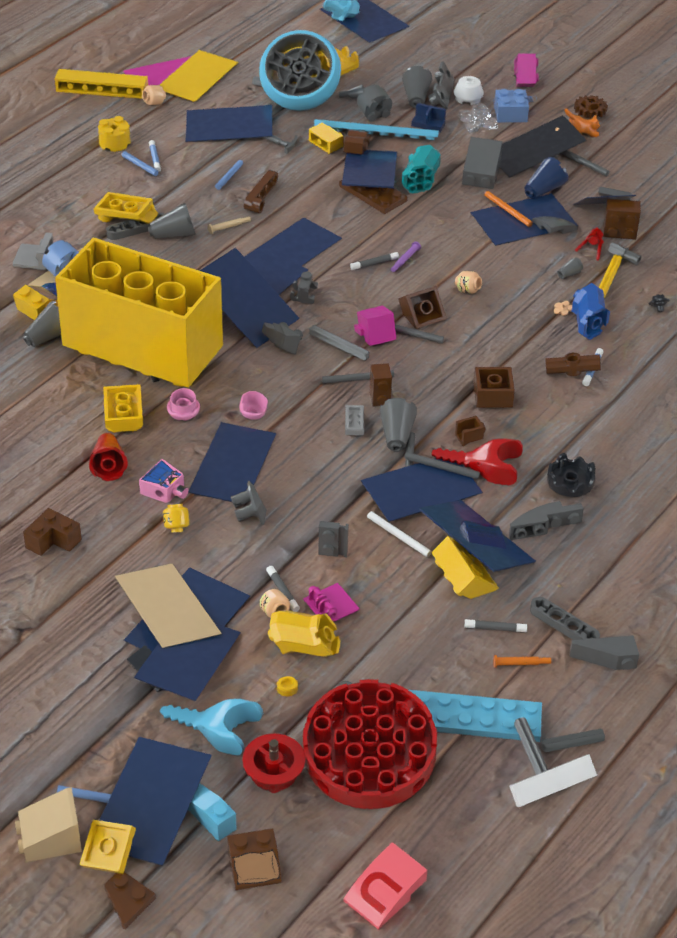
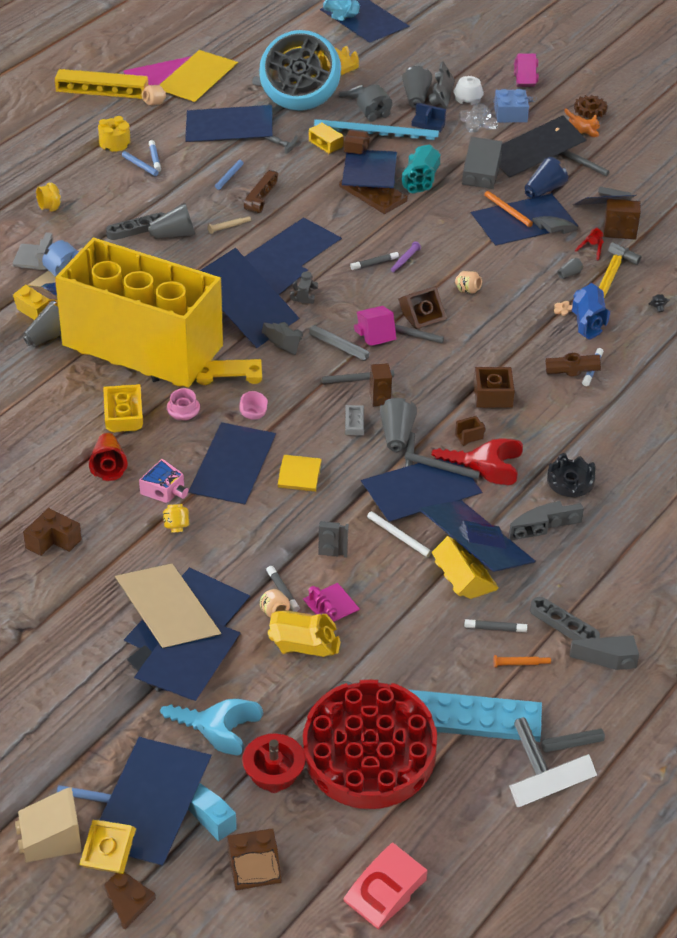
(48, 197): none -> yellow piece
(125, 207): yellow slope -> none
(224, 368): none -> yellow brick
(256, 505): dark grey connector -> none
(287, 686): yellow tile -> none
(299, 473): none -> yellow slope

